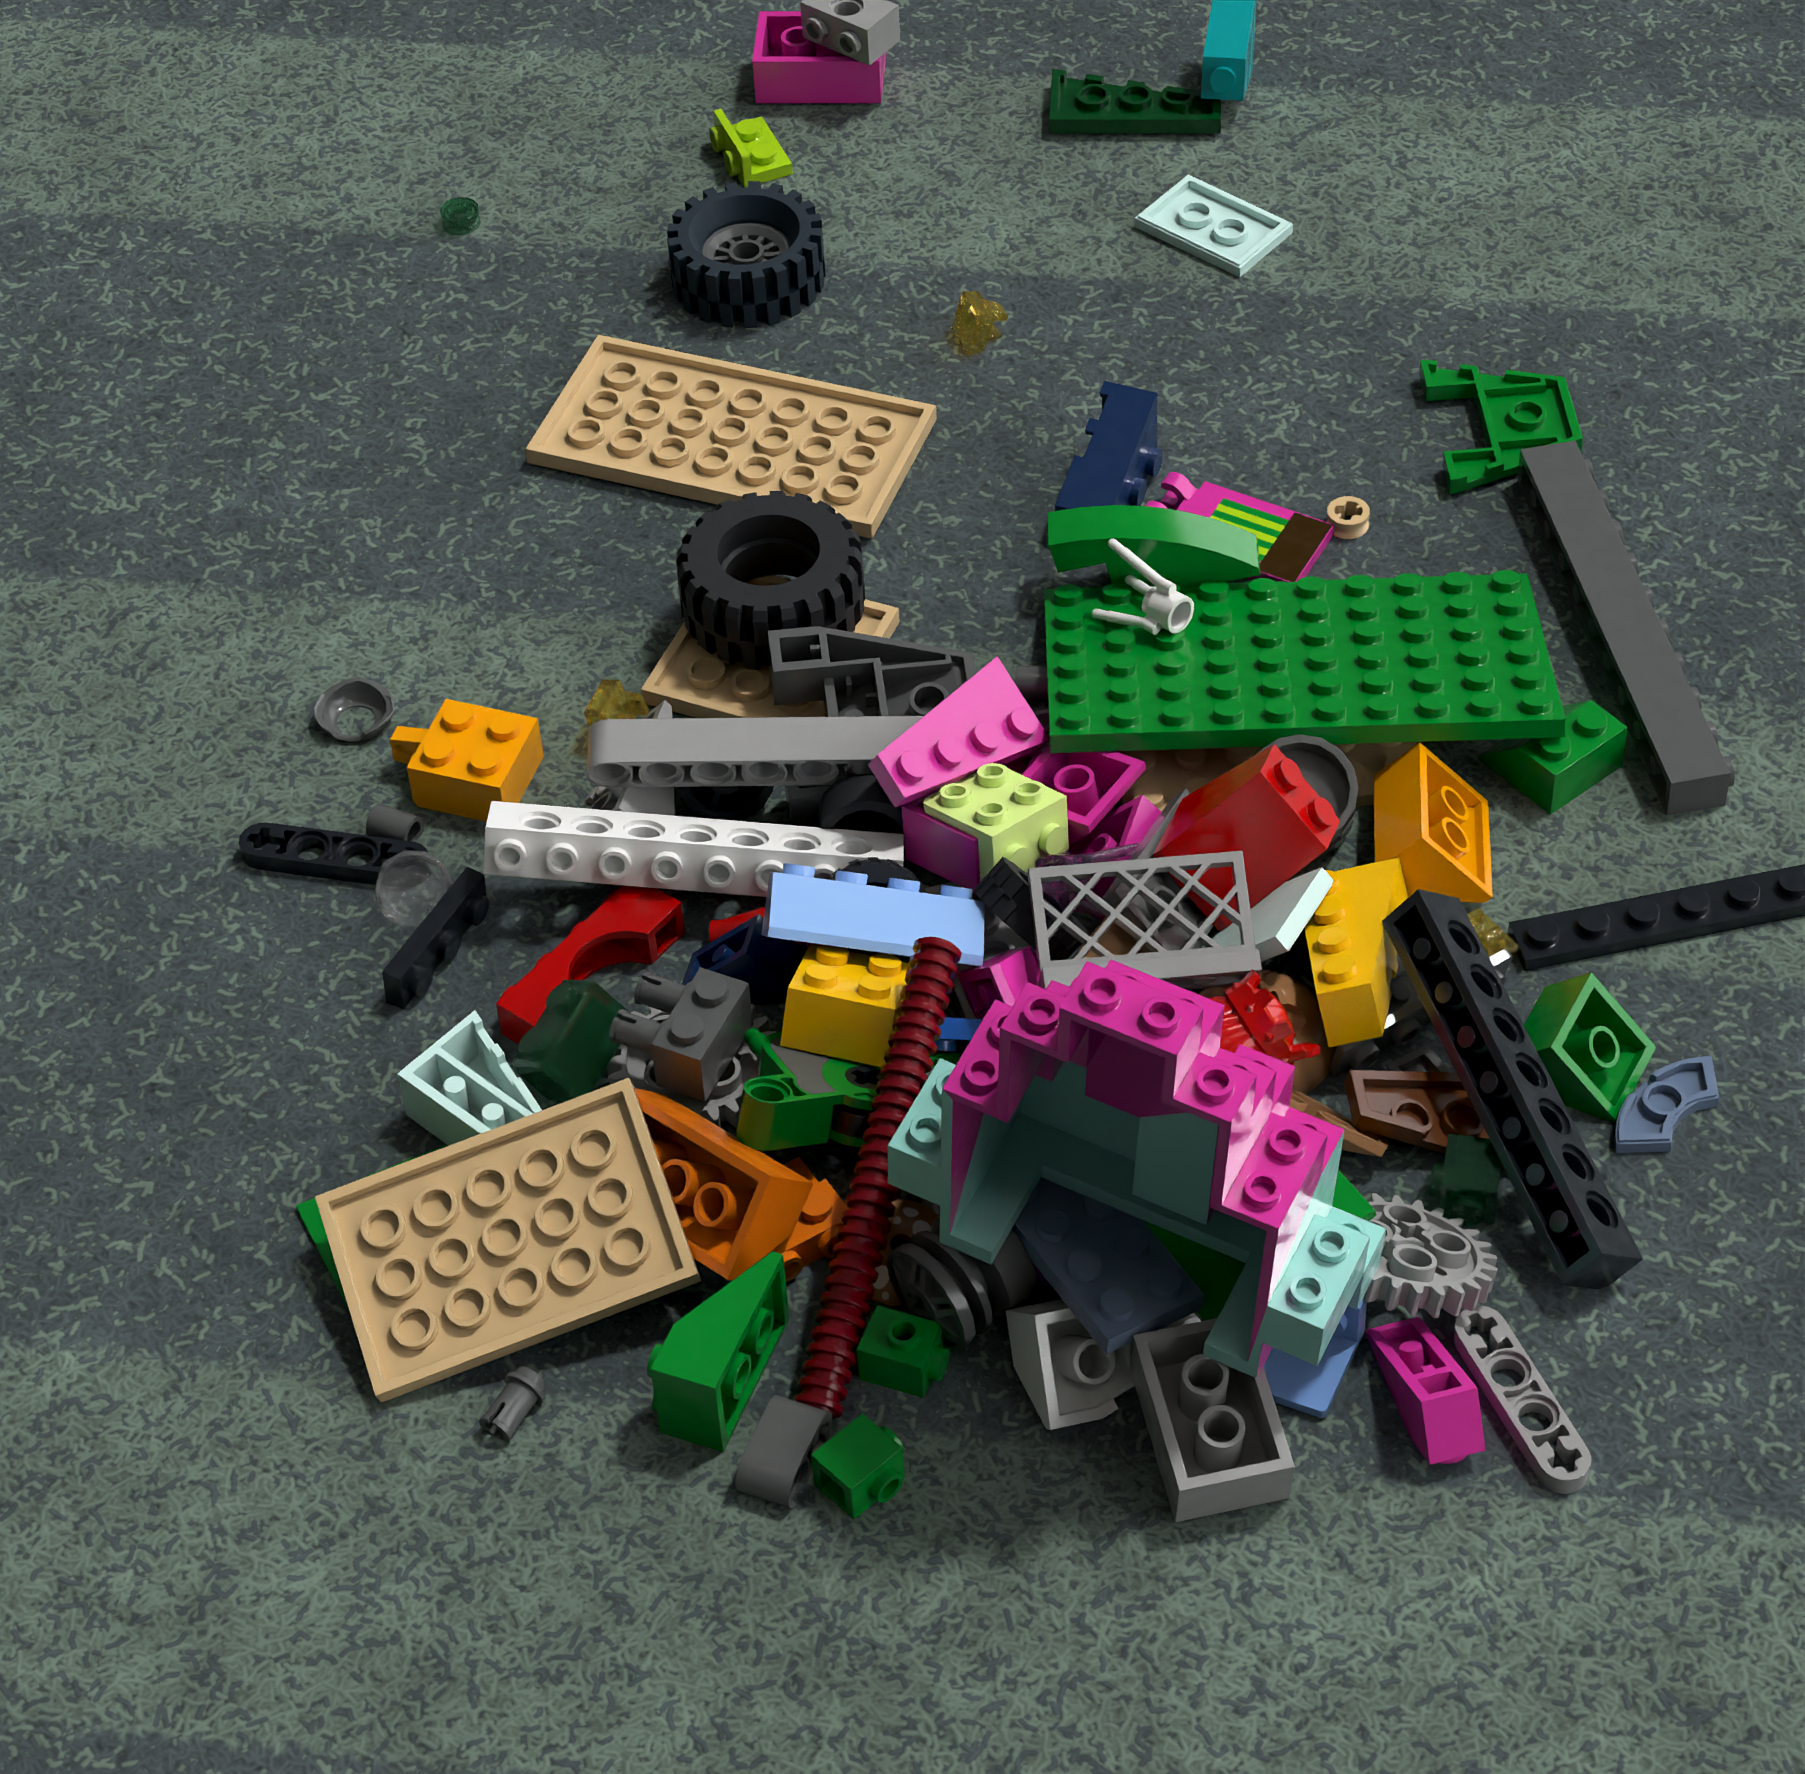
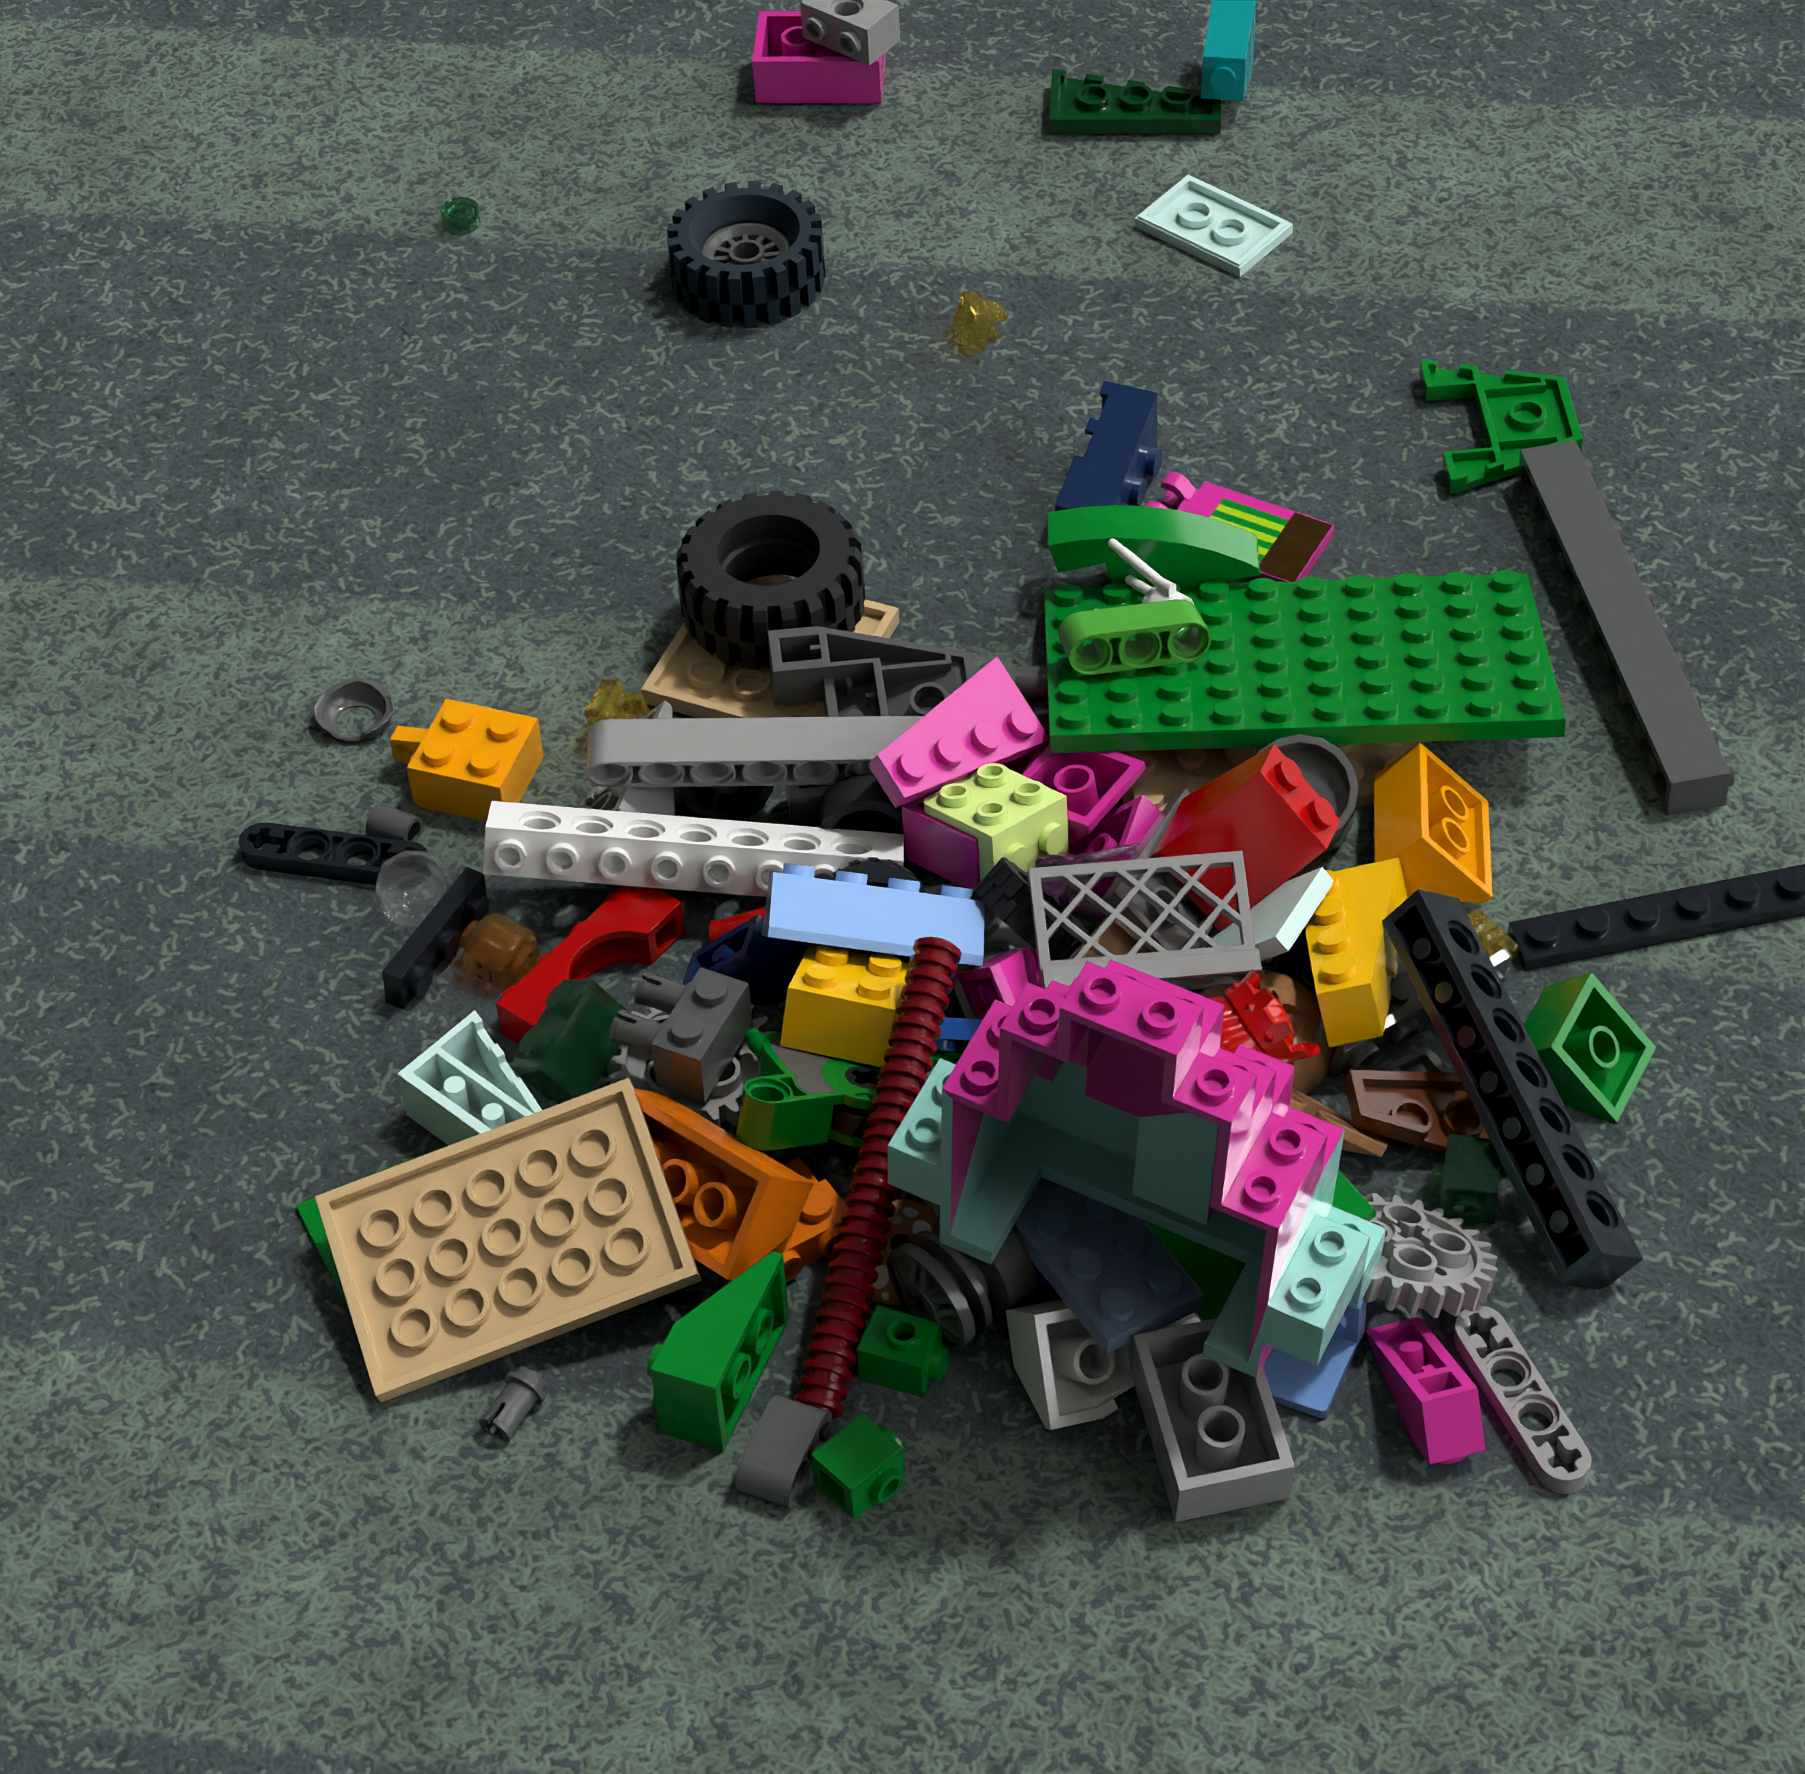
(499, 950): none -> clear orange head
(730, 431): tan plate -> none
(749, 149): lime bracket -> none
(1114, 626): none -> bright green beam
(1351, 506): tan bush -> none
(1562, 767): green slope -> none
(1662, 1102): sand blue tile -> none

